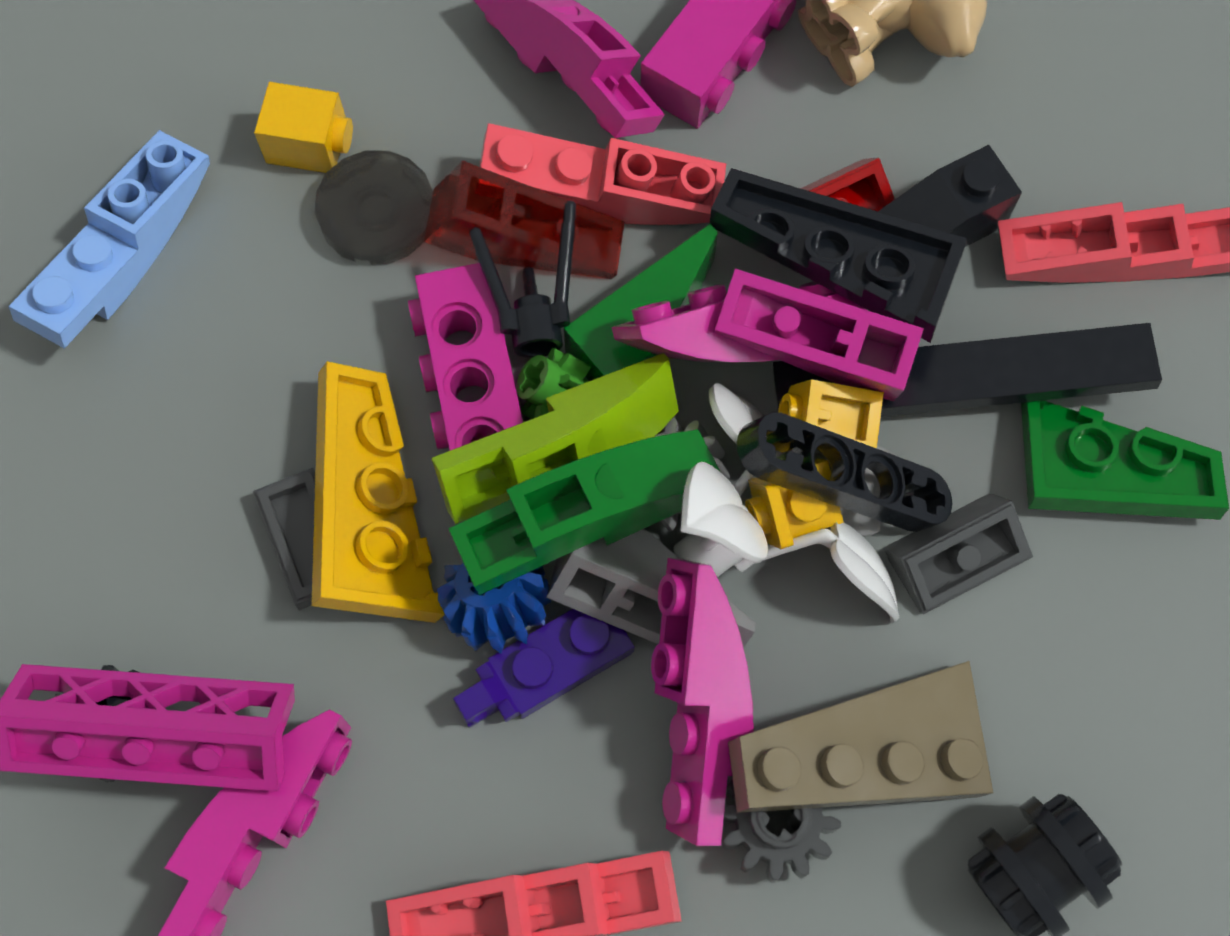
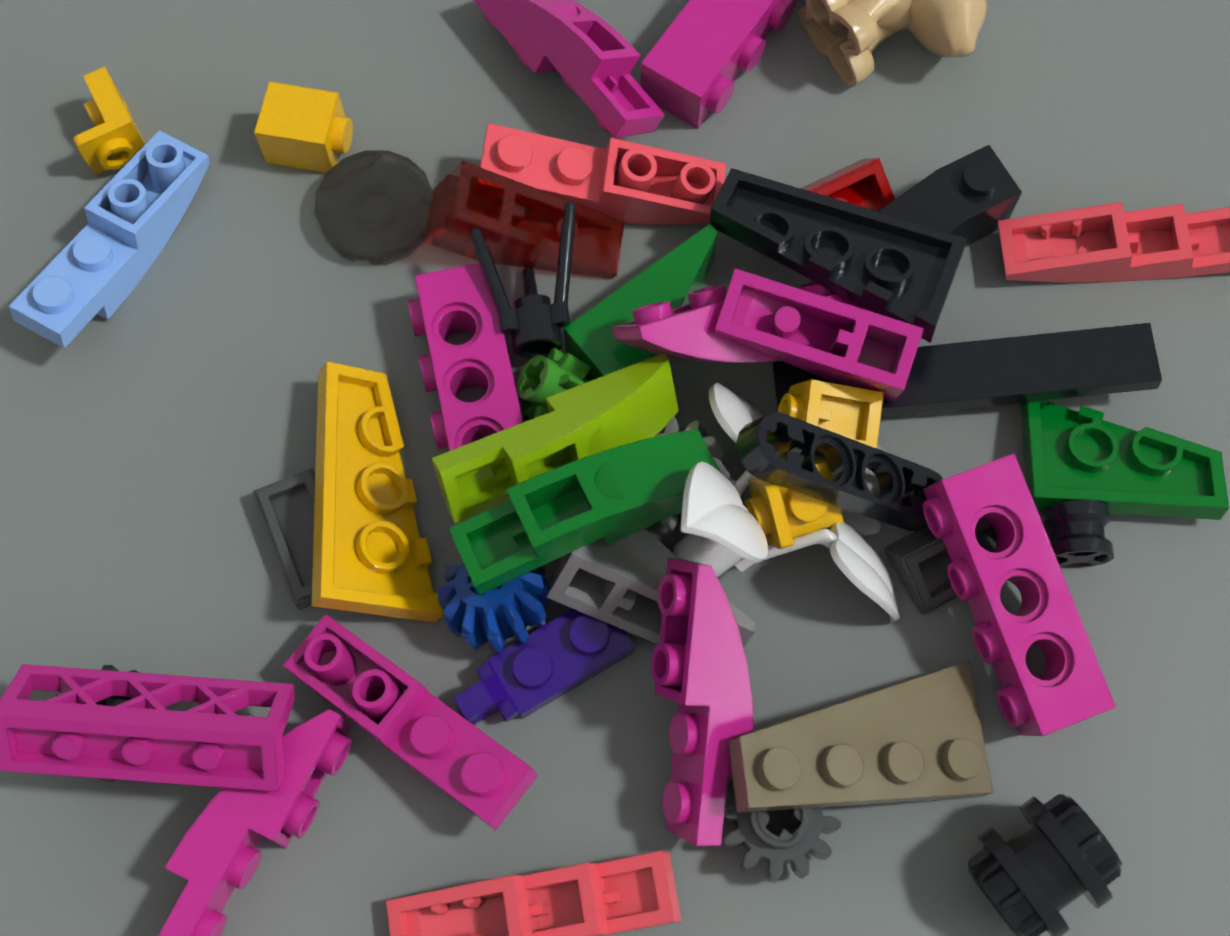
(115, 133): none -> yellow bracket
(411, 722): none -> dark pink slope
(1072, 680): none -> dark pink brick
(1079, 533): none -> black wheel

